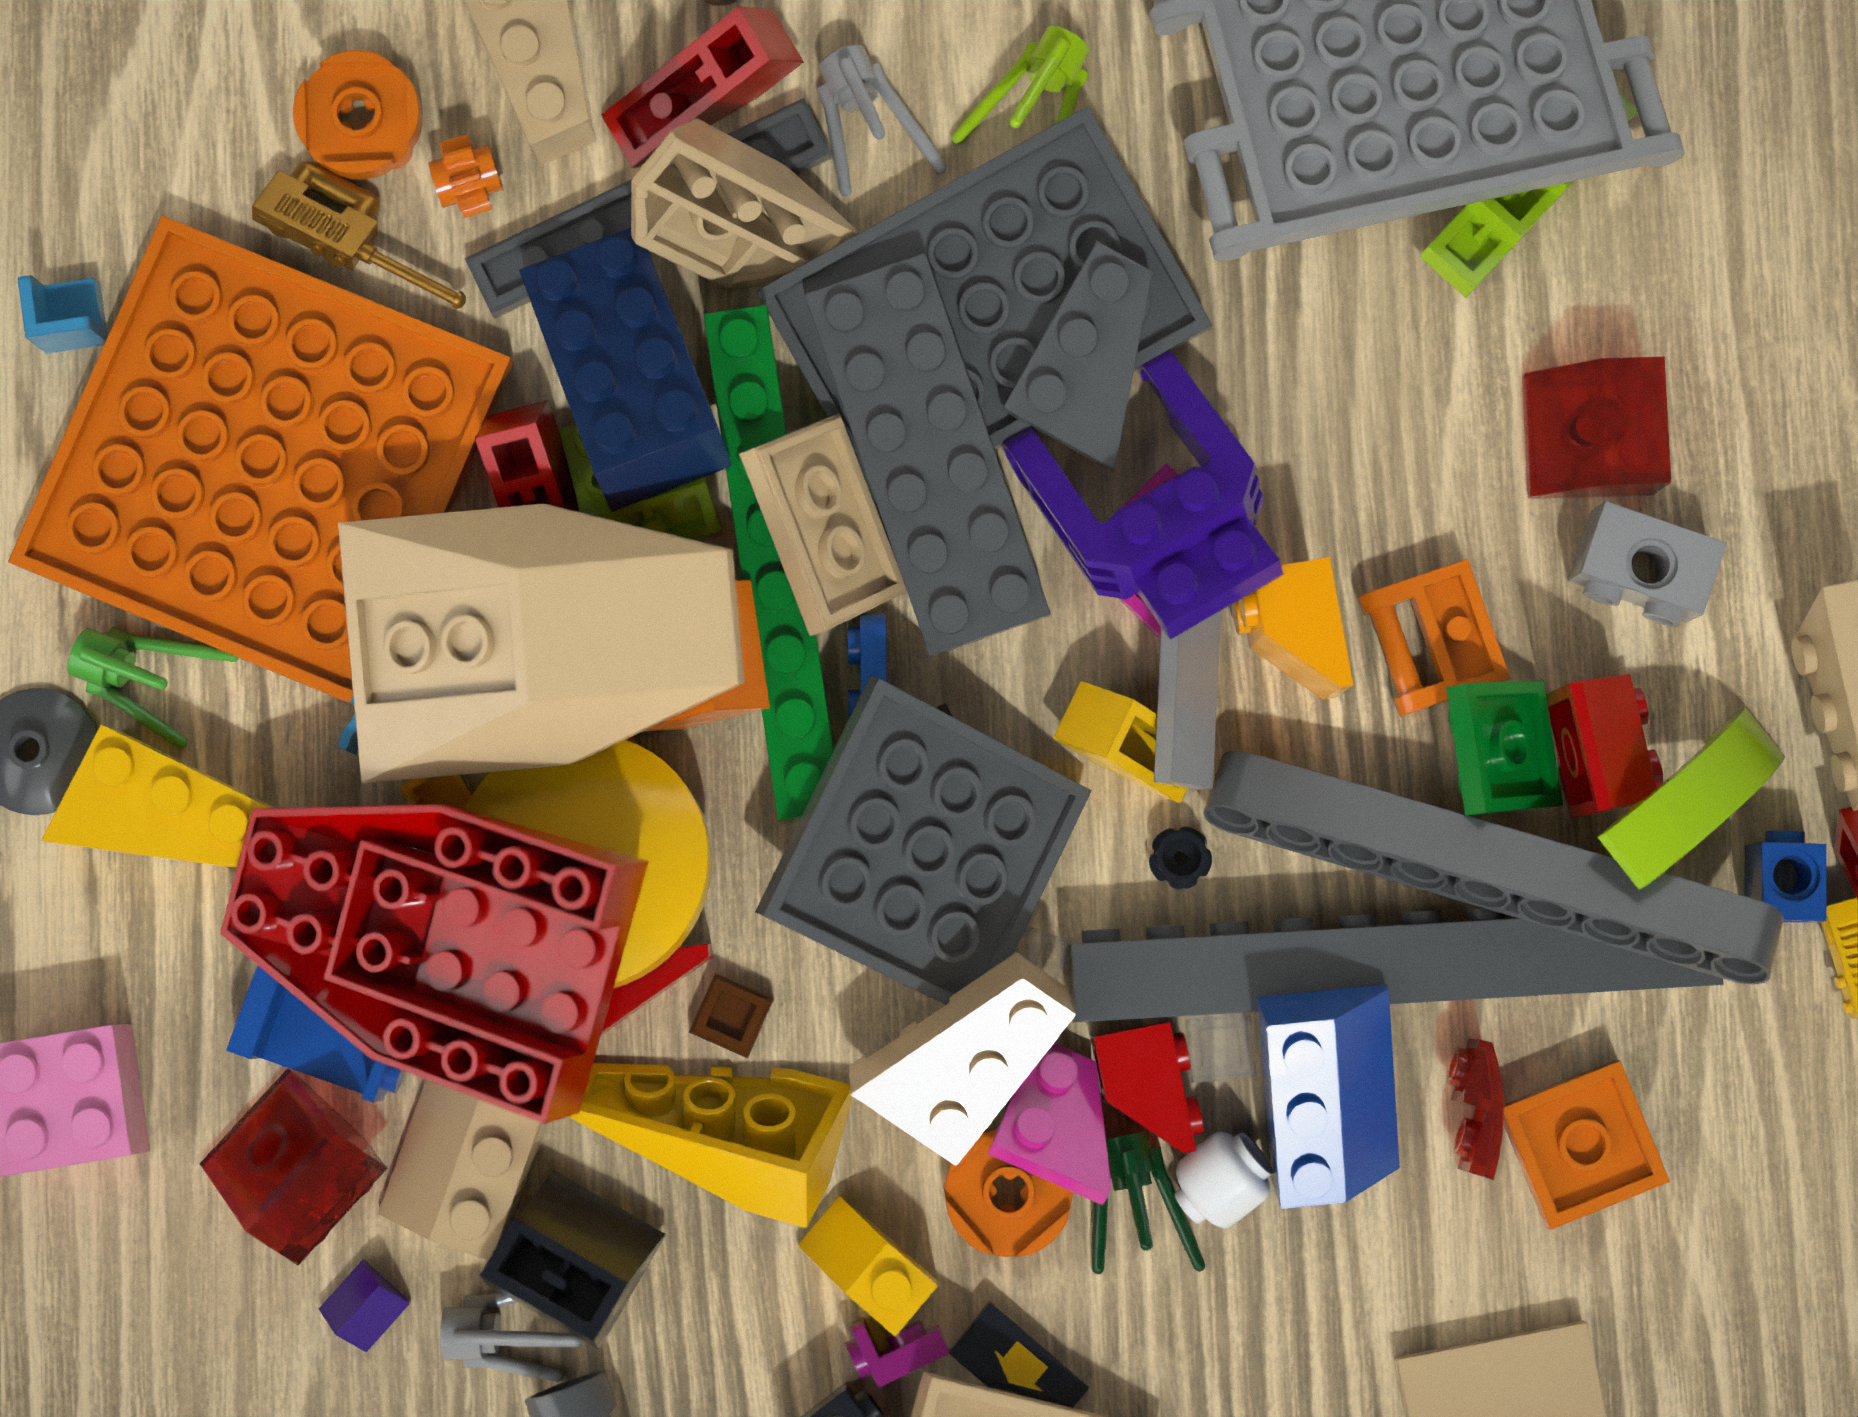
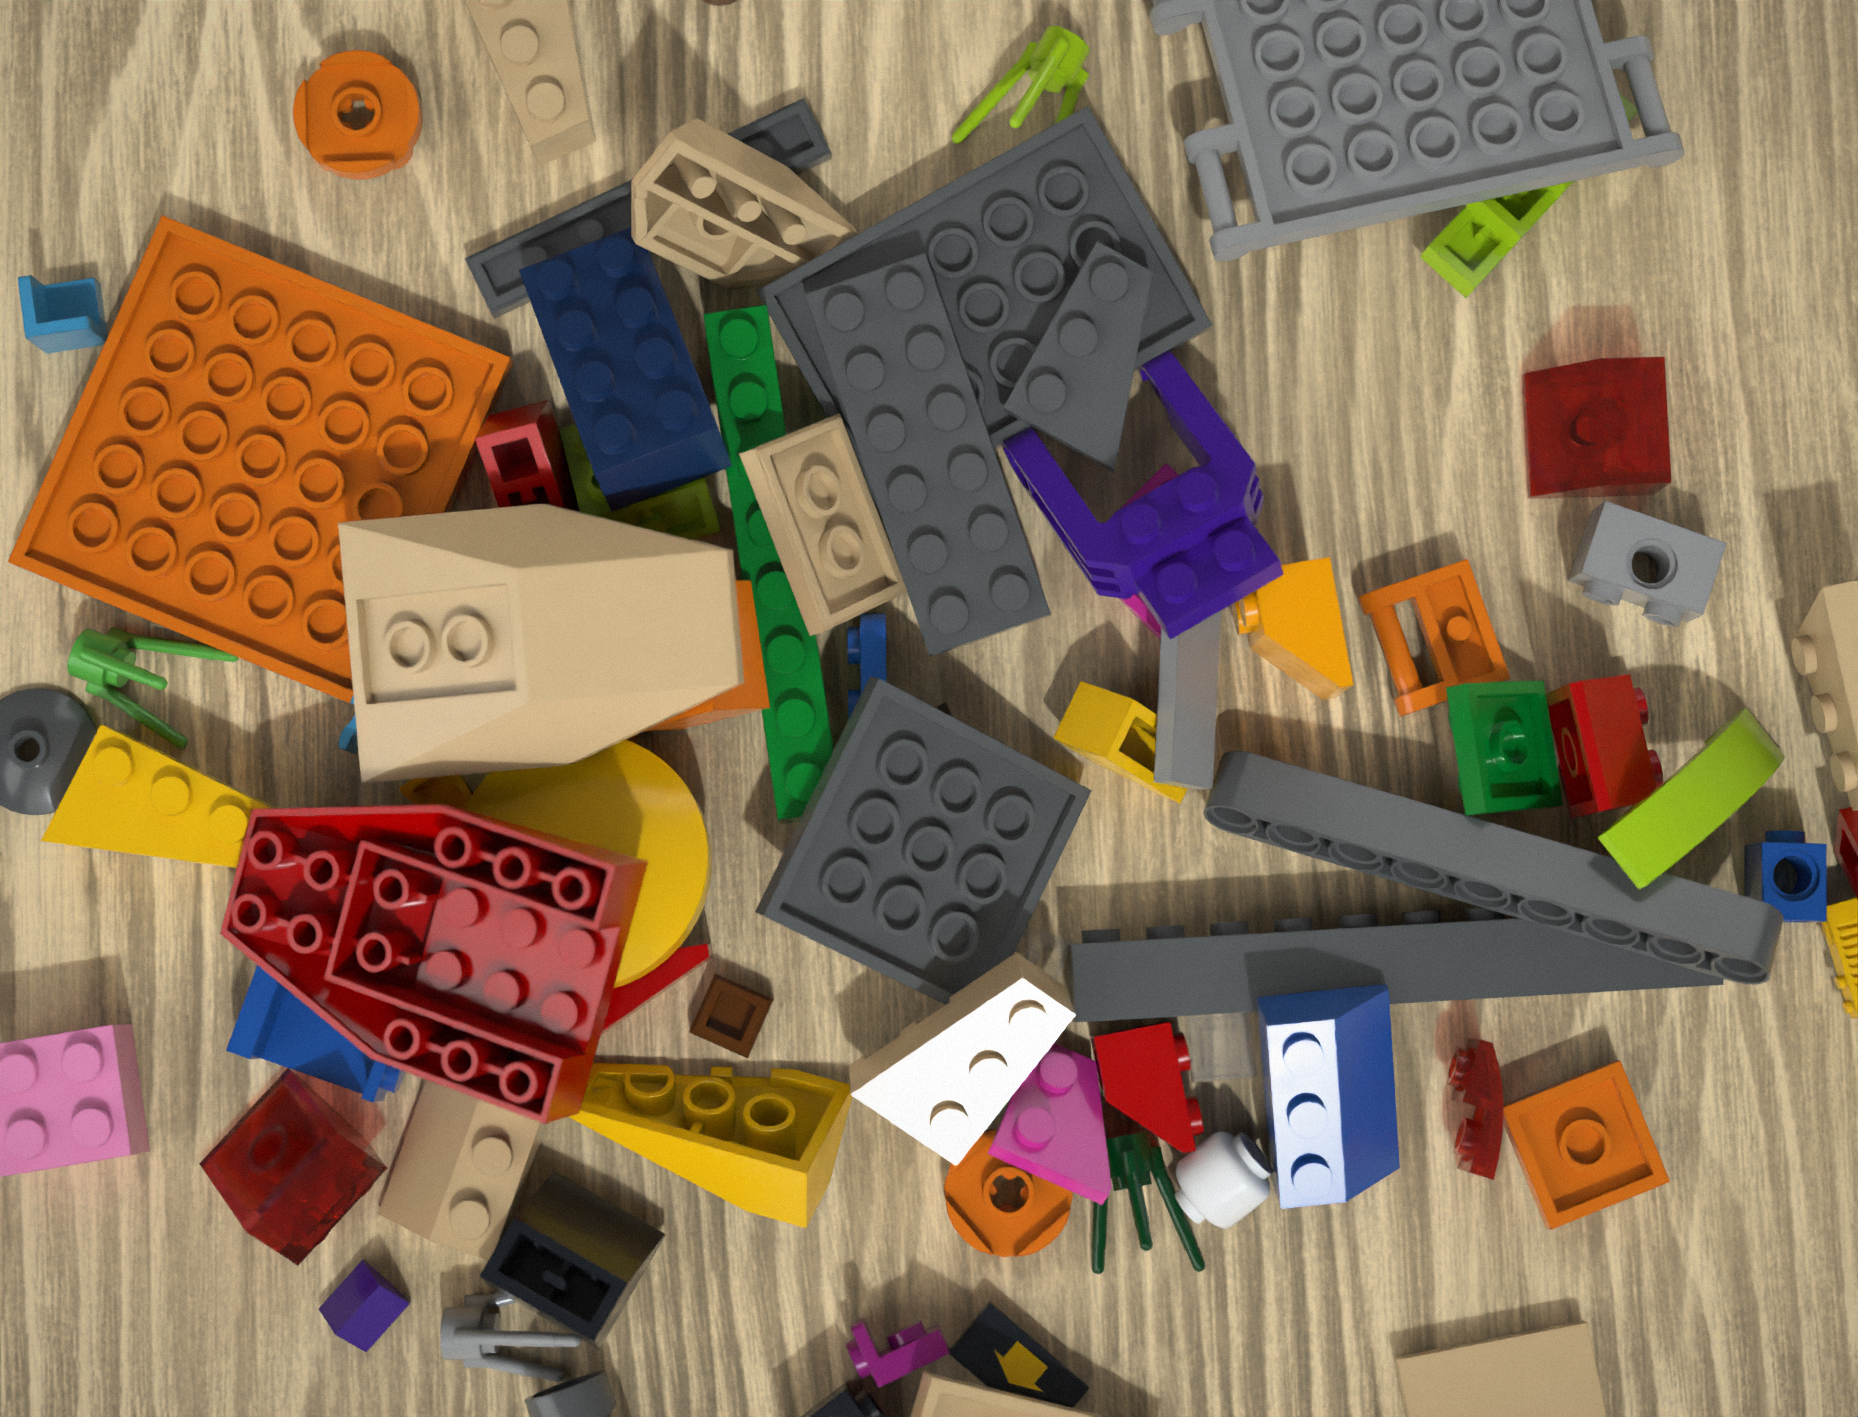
(338, 237): pearl gold piece -> none
(465, 175): orange gear -> none
(704, 81): red slope -> none
(853, 84): light grey plant -> none
(868, 1265): yellow slope -> none
(1197, 857): black plate -> none

